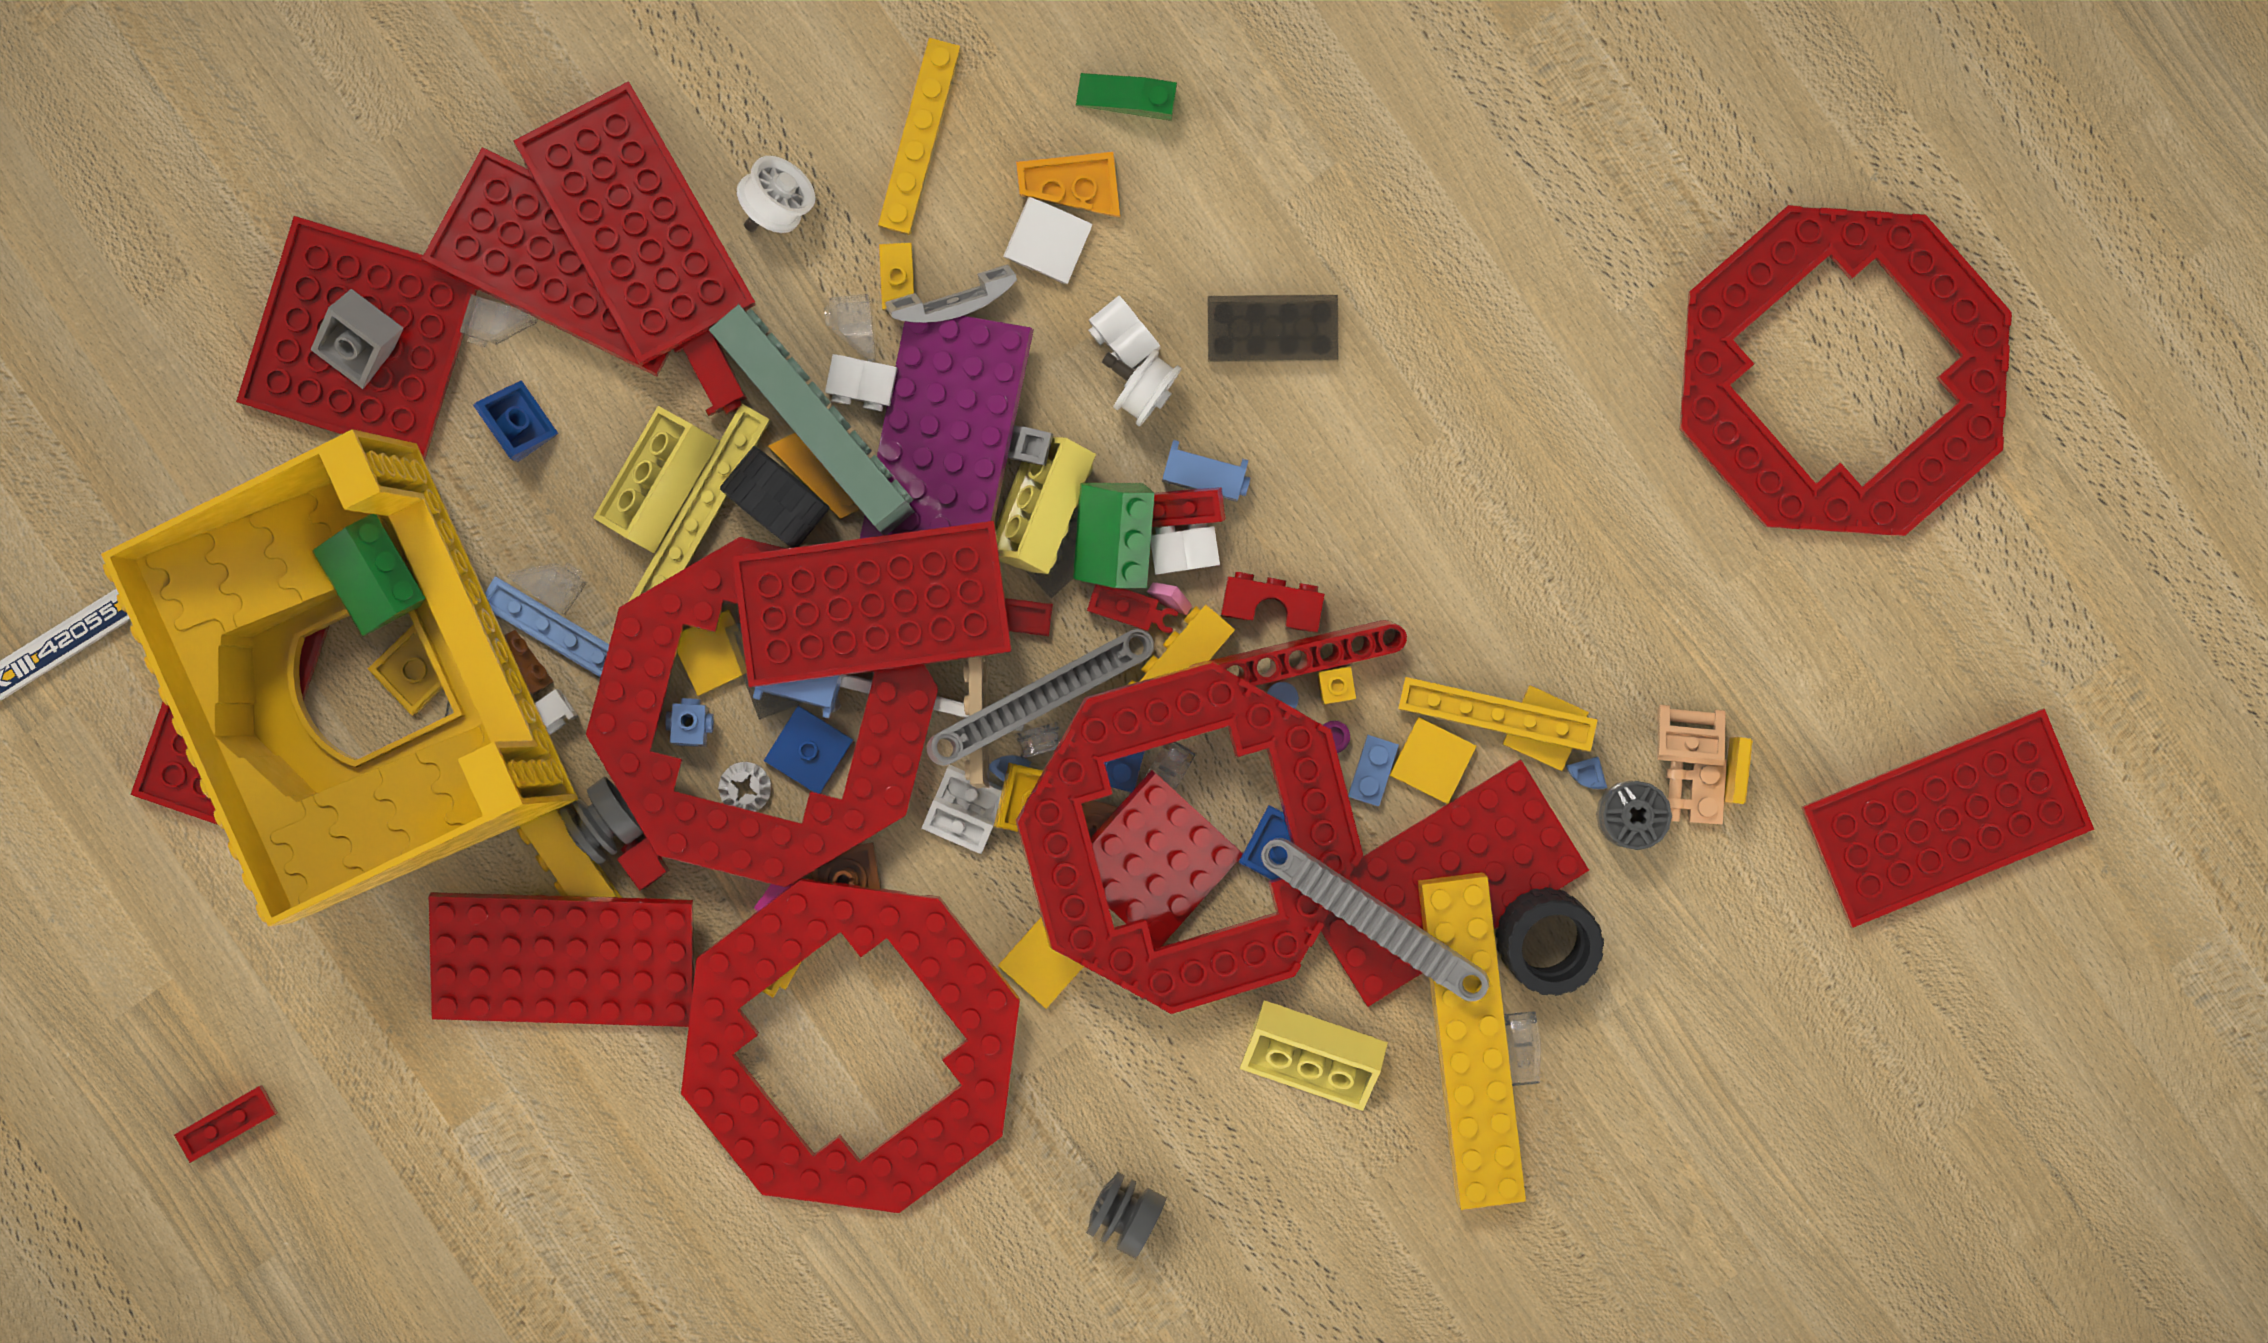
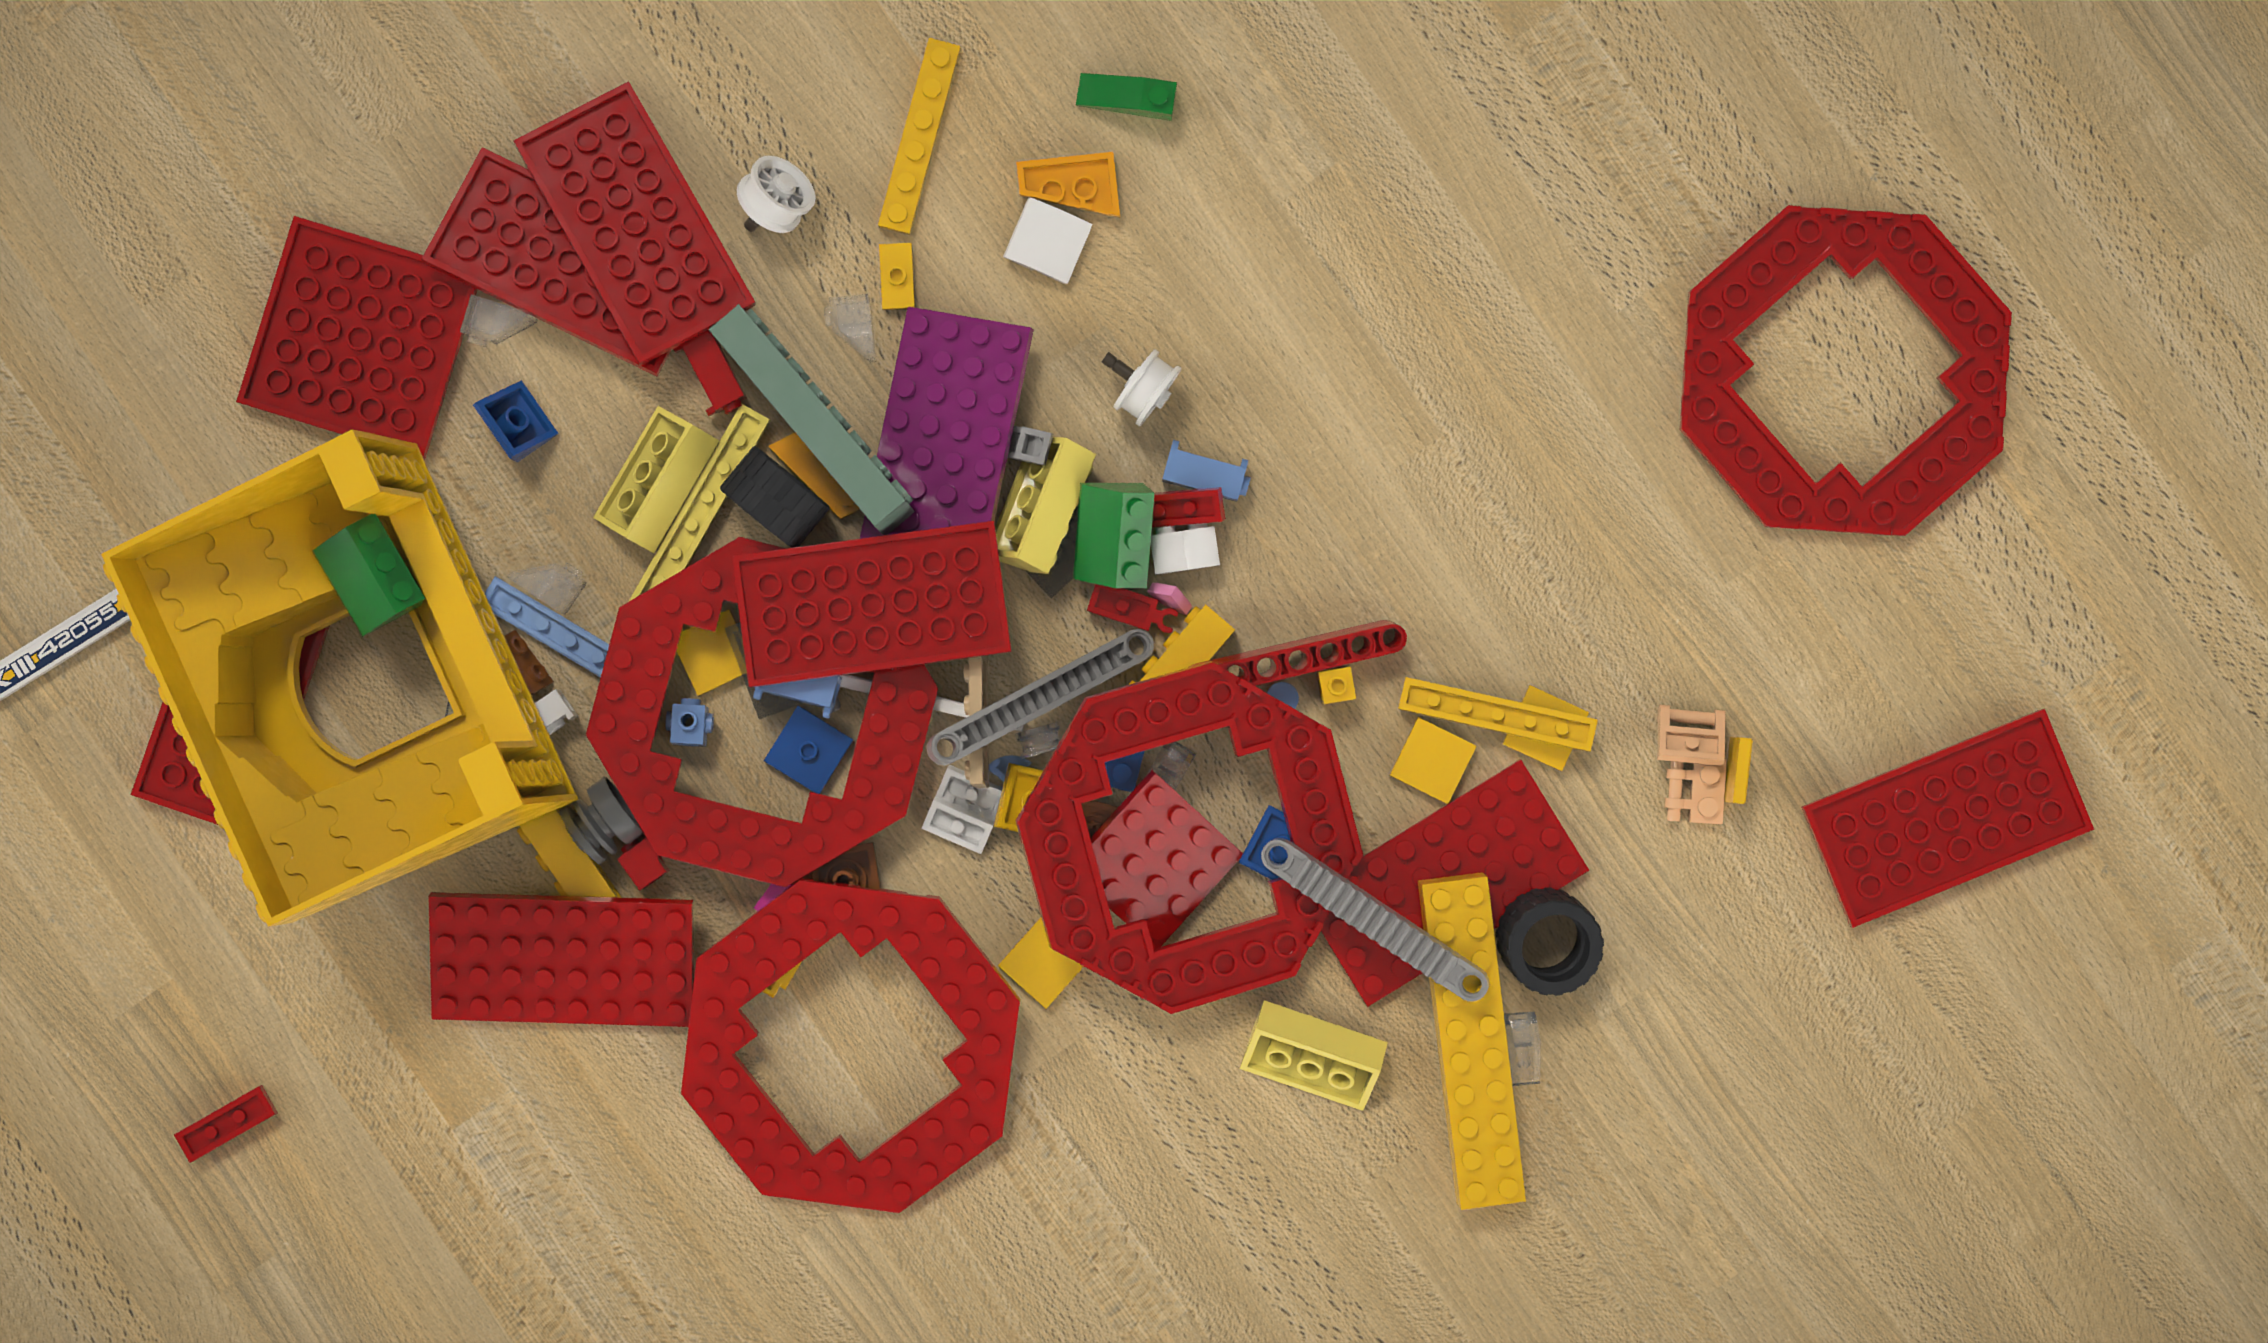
(356, 338): light grey slope -> none
(407, 672): yellow tile -> none
(739, 773): white gear -> none
(860, 381): white brick -> none
(992, 285): light grey slope -> none
(1028, 616): red tile -> none
(1123, 333): white brick -> none
(1126, 1214): dark grey wheel -> none
(1272, 328): clear smoke plate -> none
(1301, 605): red arch -> none
(1340, 734): magenta plate -> none
(1373, 770): medium blue plate -> none
(1588, 773): medium blue tile -> none
(1614, 815): dark grey wheel -> none

